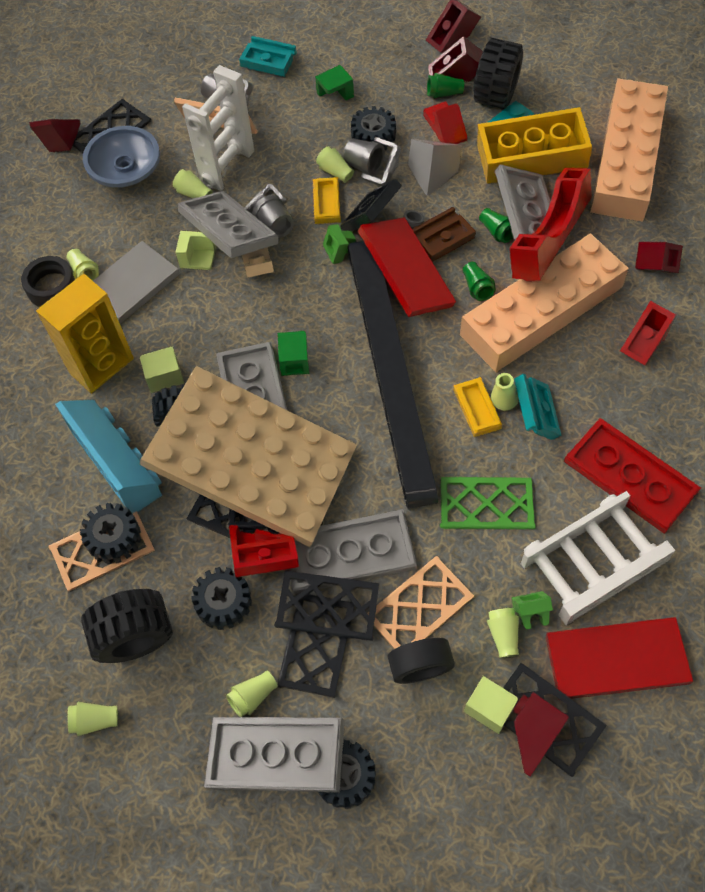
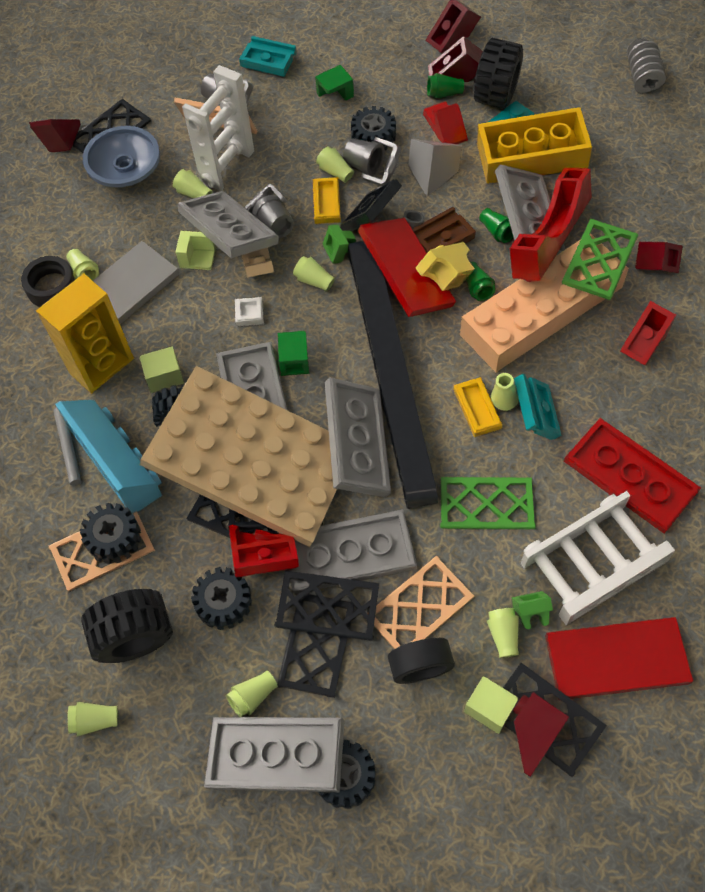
(67, 449): none -> light grey bar
(249, 311): none -> white tile
(311, 273): none -> yellowish green cone
(357, 438): none -> light grey tile
(446, 265): none -> light yellow brick
(589, 284): none -> bright green window
(630, 150): light nougat brick -> none
(645, 65): none -> light grey piece

